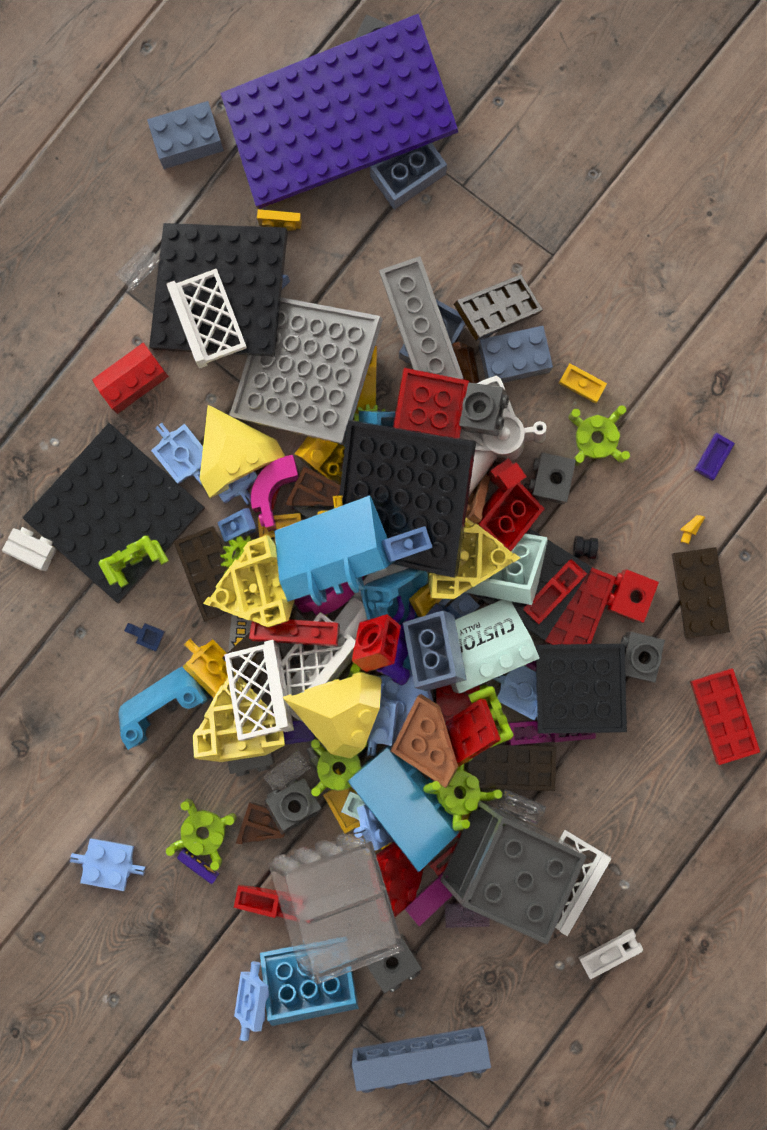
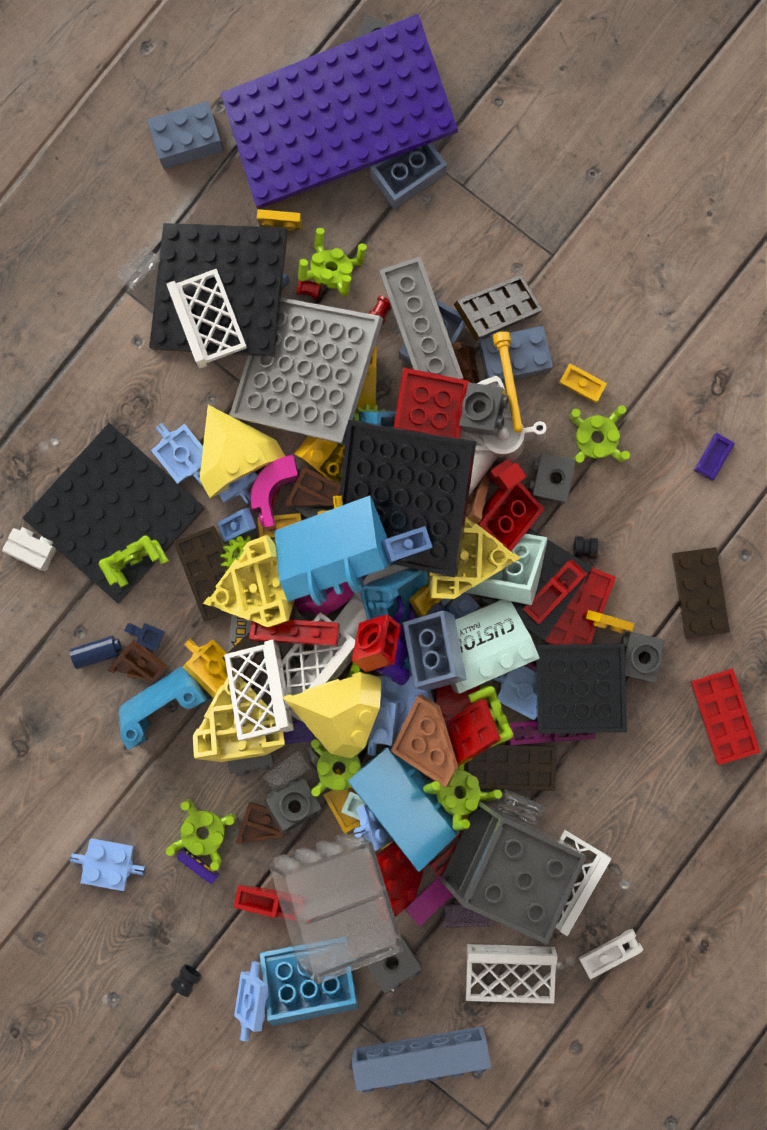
(95, 652): none -> dark blue brick
(129, 378): red slope -> none
(138, 663): none -> reddish brown wing
(186, 980): none -> black wheel
(309, 288): none -> red bush
(331, 258): none -> lime plate
(381, 308): none -> red bush
(502, 341): none -> yellow piece
(511, 955): none -> white fence
(603, 620): none -> yellow plate
(620, 600): red brick -> none
(691, 528): yellow bar -> none

